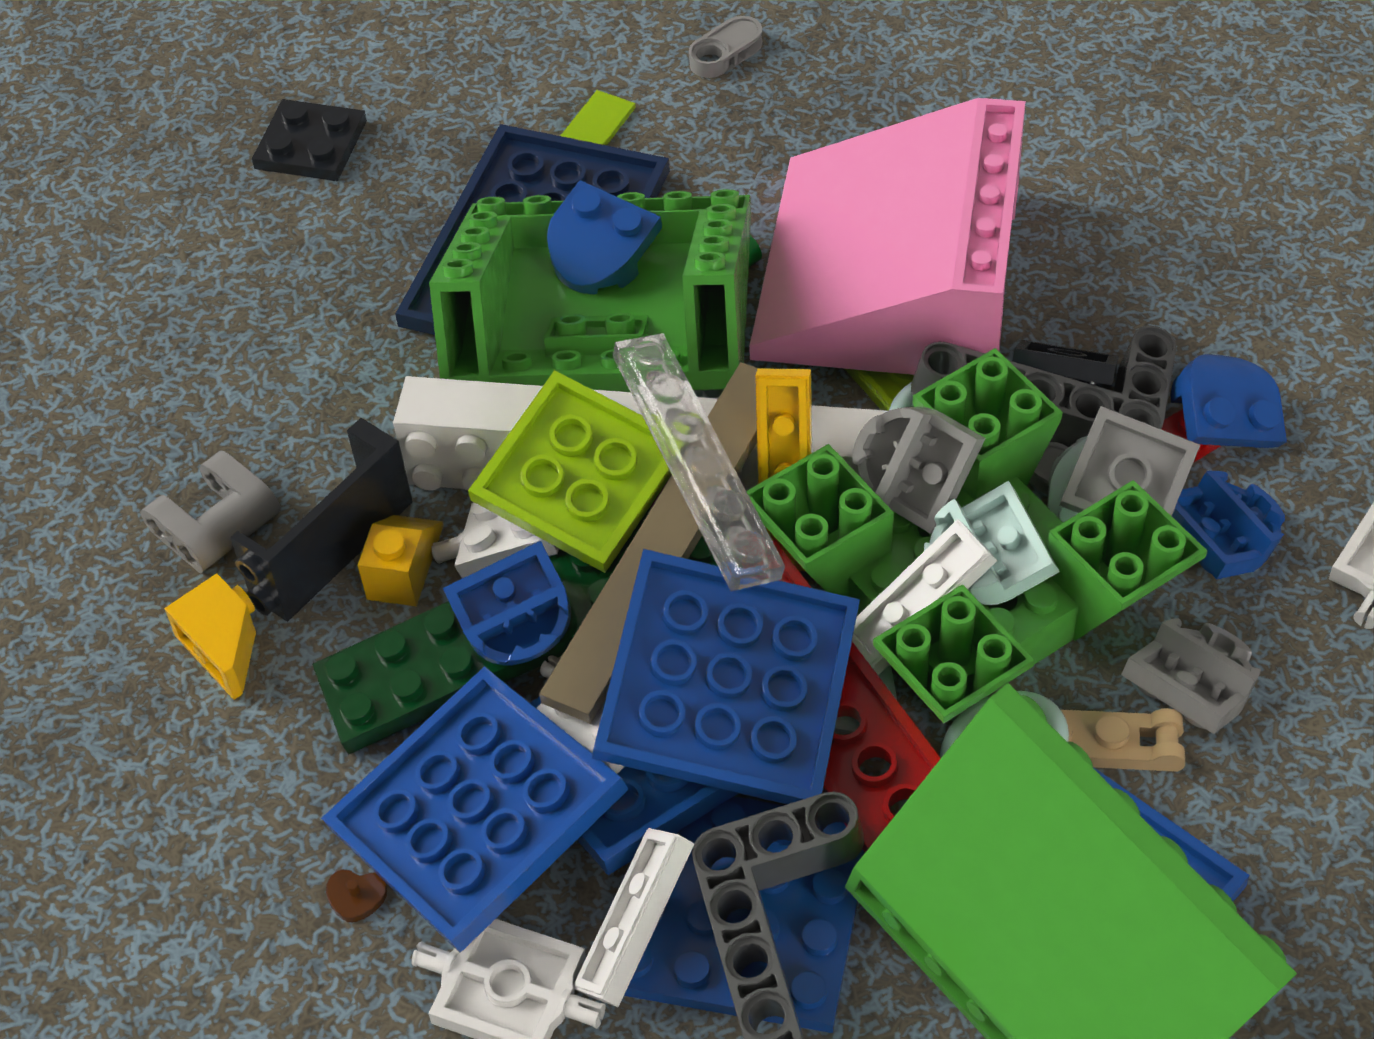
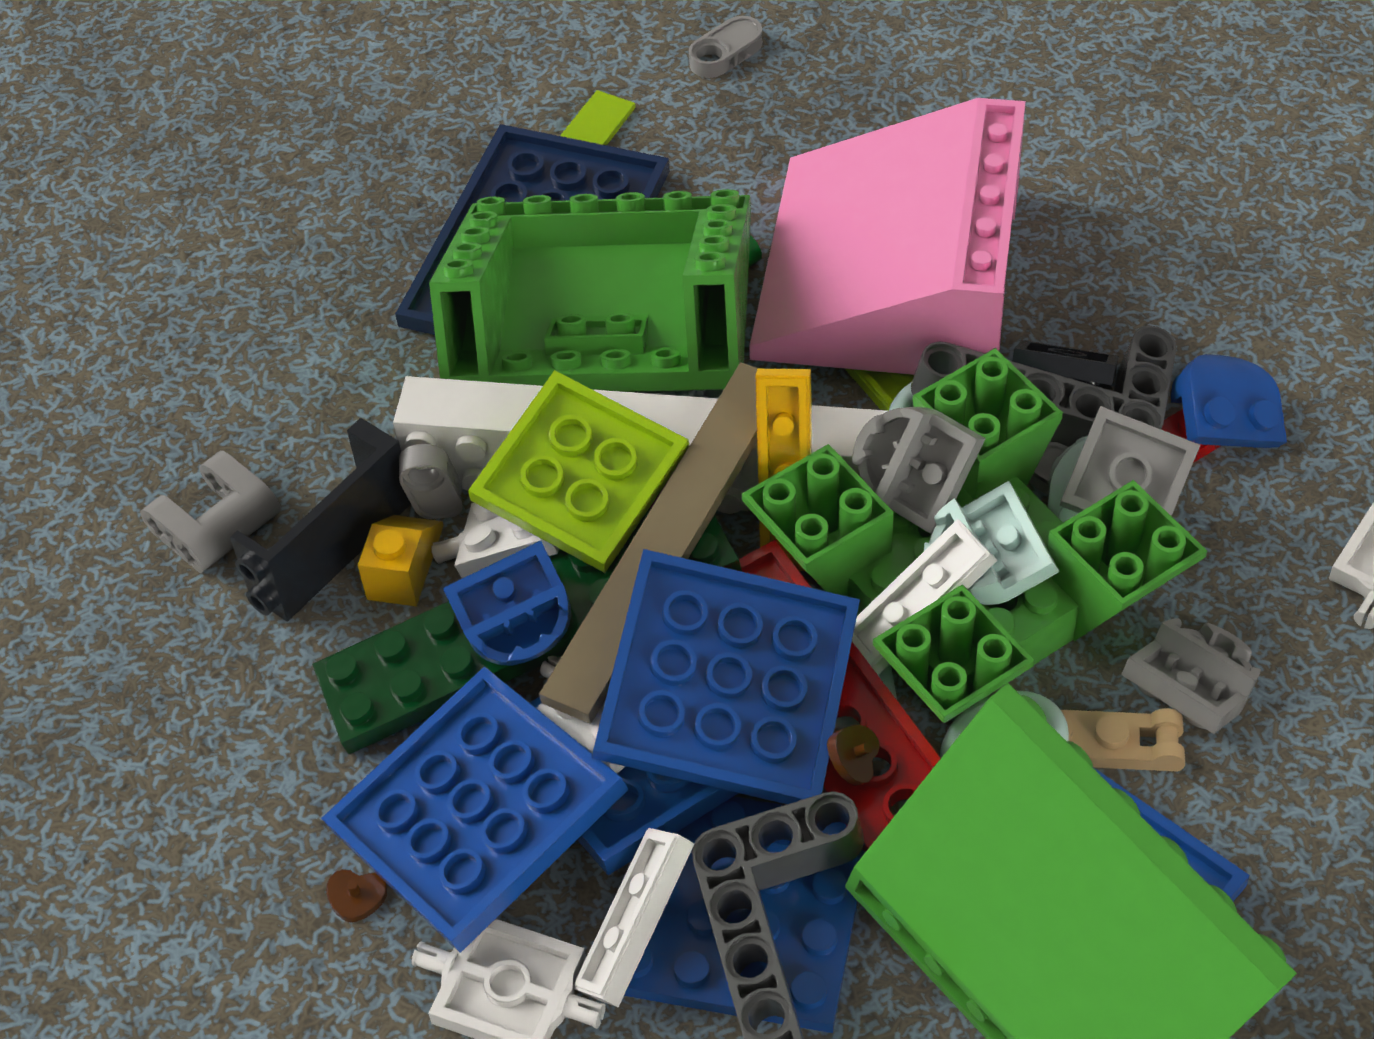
(216, 630): yellow slope -> none
(309, 140): black plate -> none
(430, 491): none -> light grey piece
(598, 239): blue slope -> none
(698, 463): clear plate -> none
(853, 752): none -> reddish brown piece
(1230, 523): blue slope -> none

